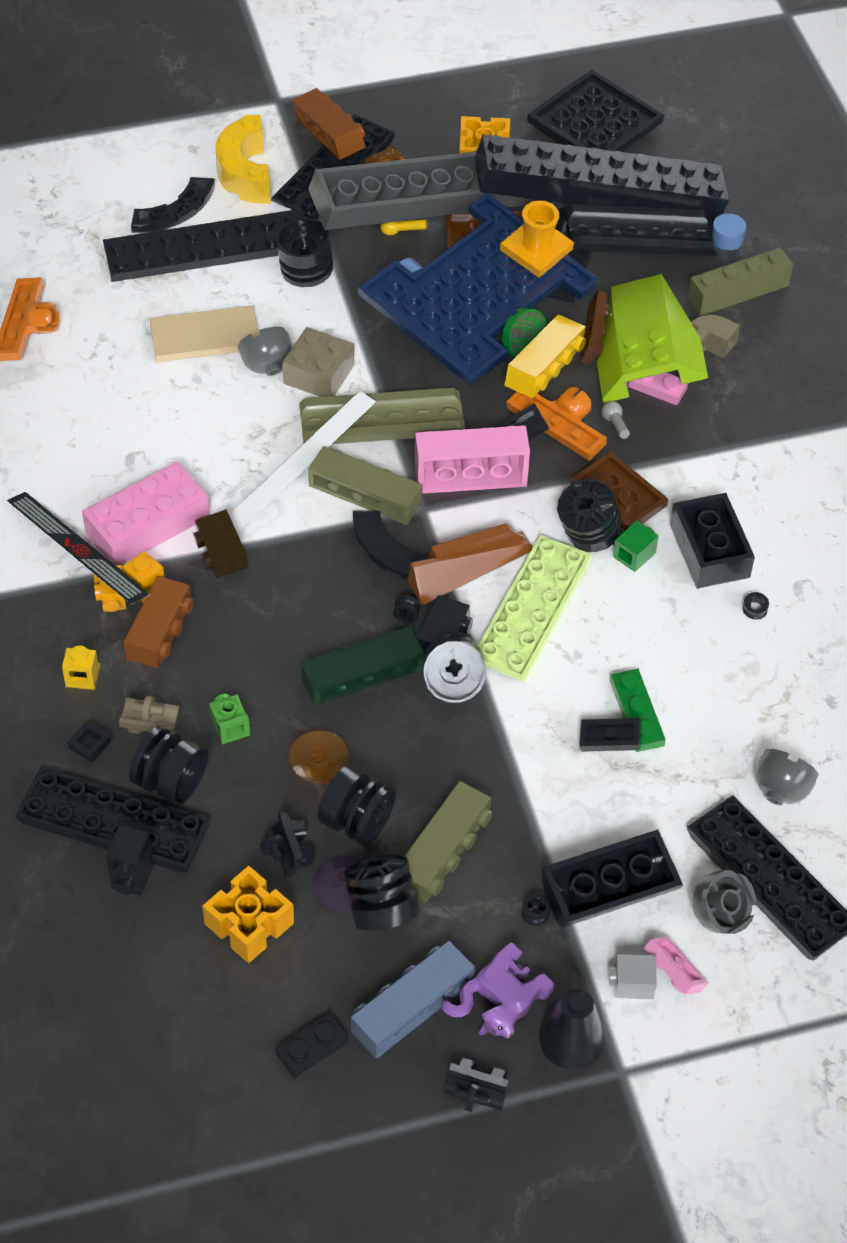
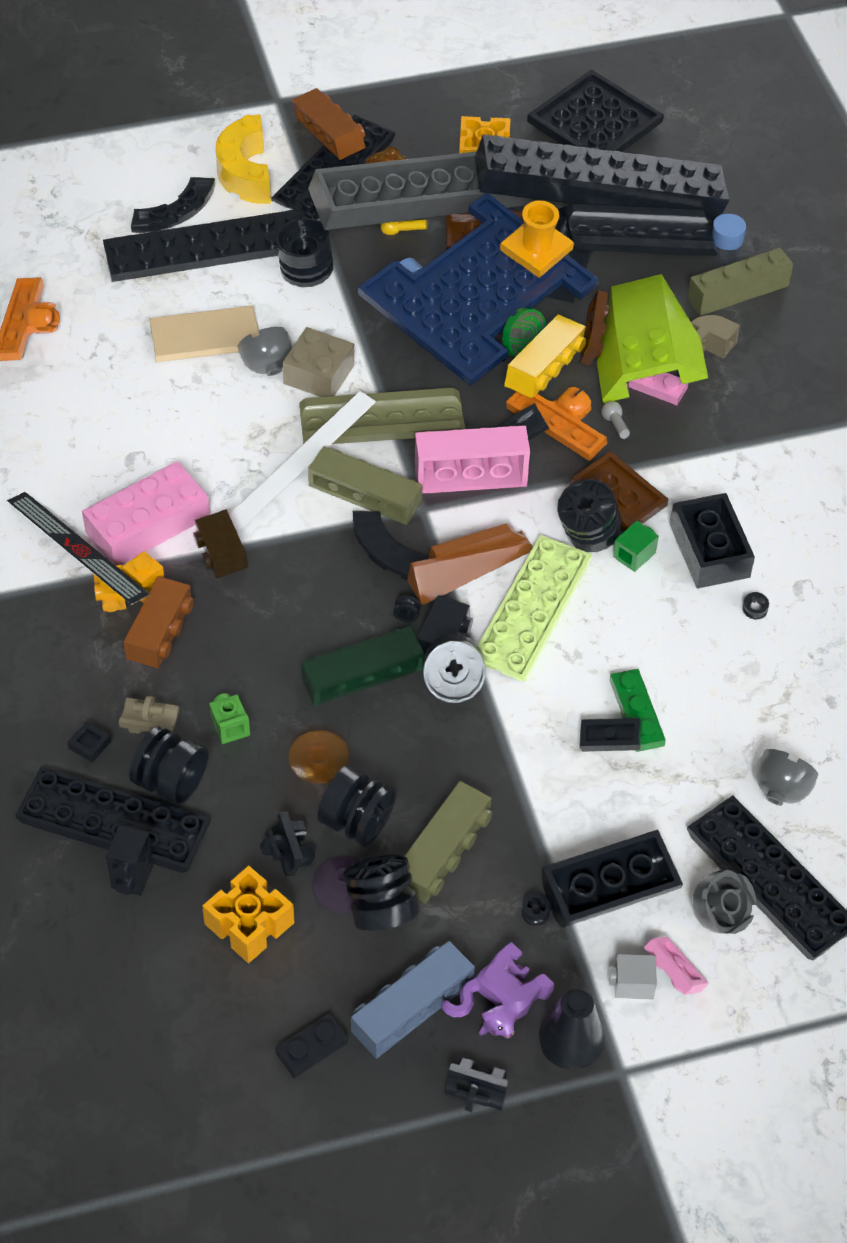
(80, 660): yellow brick -> none

